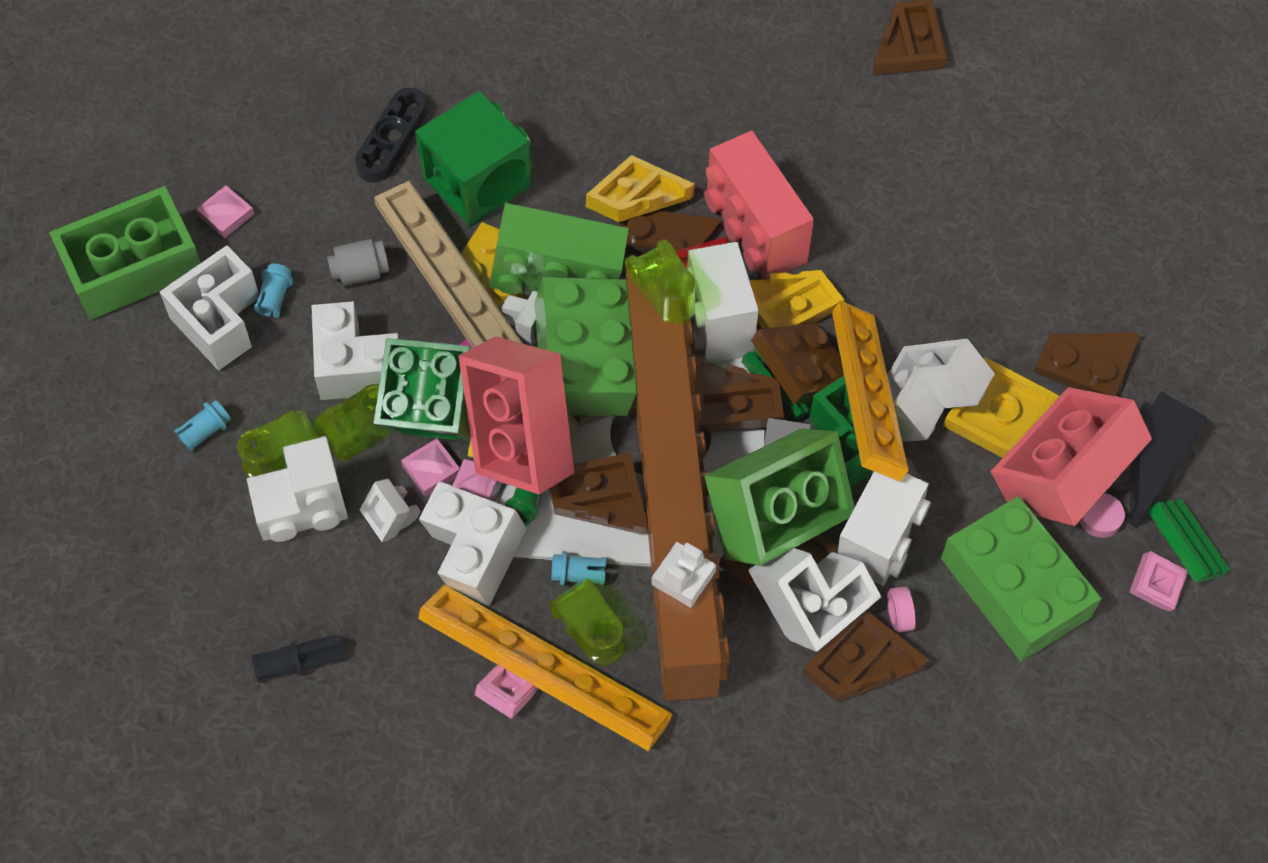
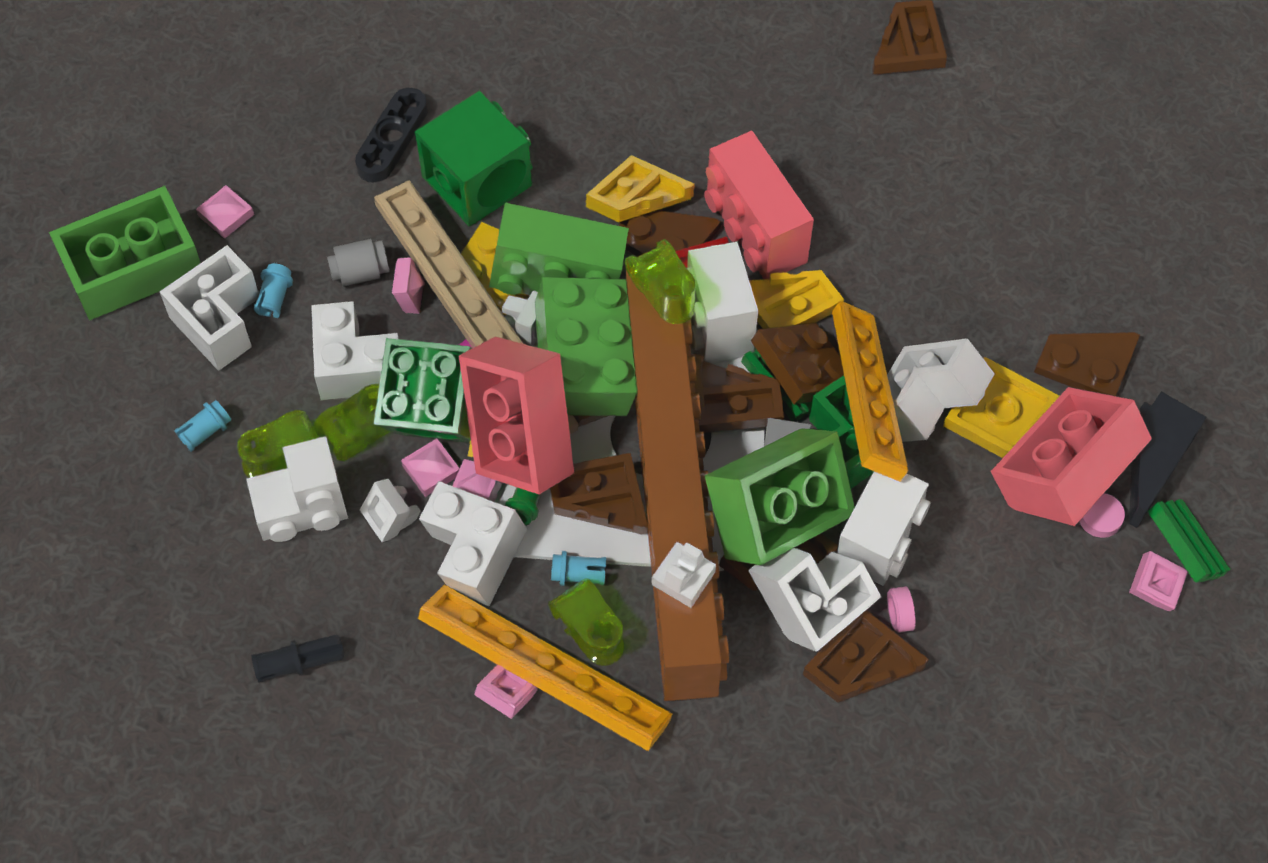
(408, 285): none -> bright pink tile
(1020, 578): bright green brick -> none

